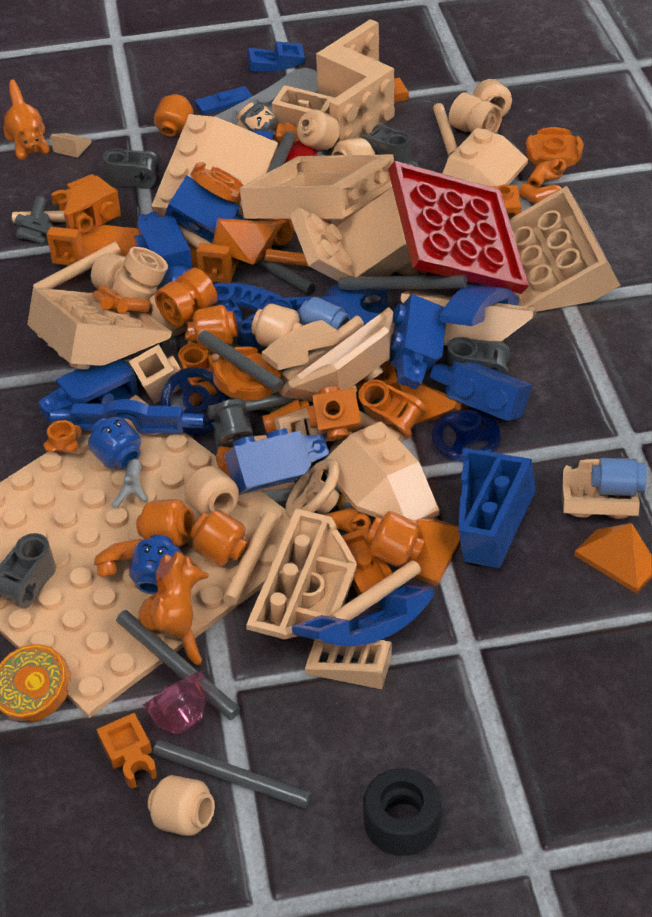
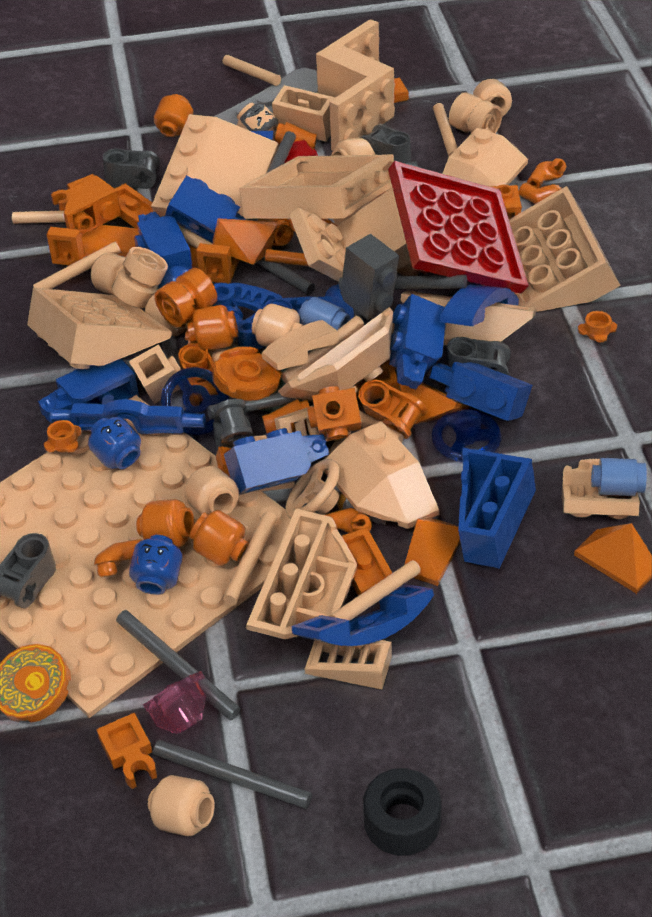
(24, 125): orange animal -> none
(36, 225): dark grey piece -> none
(69, 144): light nougat slope -> none
(115, 301): orange piece -> none
(131, 484): light grey bar -> none
(132, 204): none -> orange plate
(171, 606): orange animal -> none
(218, 182): orange tile -> none
(222, 100): blue piece -> none
(240, 361): dark grey bar -> none
(252, 70): none -> light nougat bar
(282, 57): blue slope -> none
(318, 130): light nougat head -> none
(369, 277): none -> dark grey hinge
(394, 539): orange head -> none
(553, 144): orange tile -> none
(597, 326): none -> orange plate

